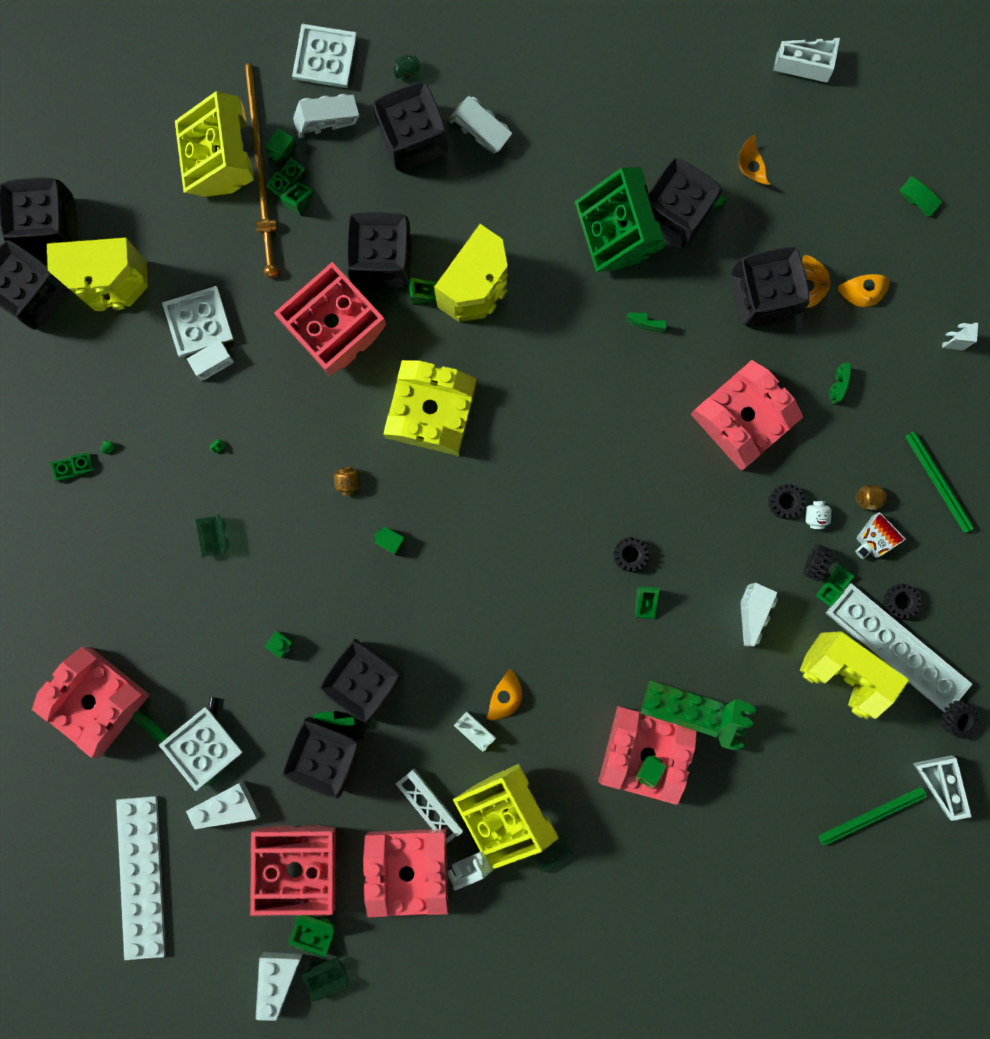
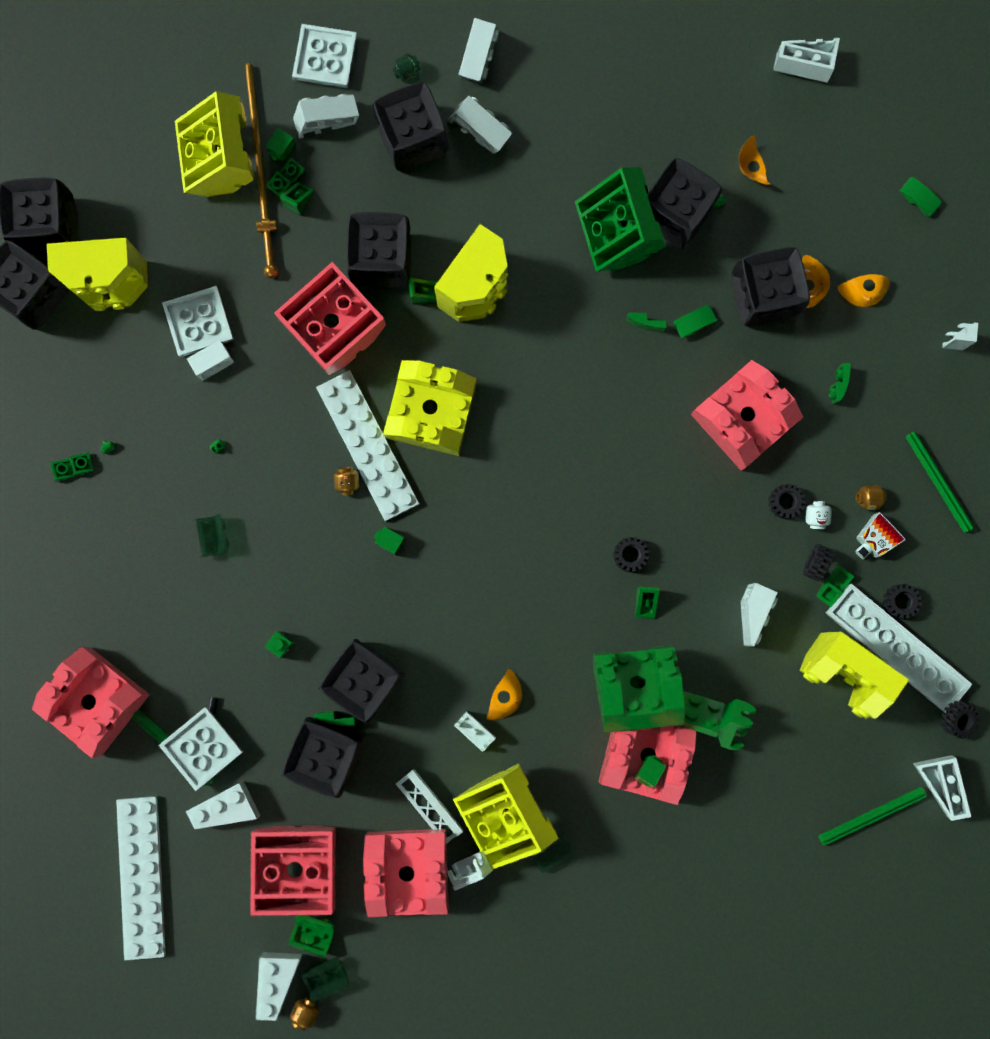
(304, 1014): none -> pearl gold head
(367, 445): none -> light aqua plate
(479, 50): none -> light aqua wedge
(629, 708): none -> green piece
(694, 321): none -> green slope

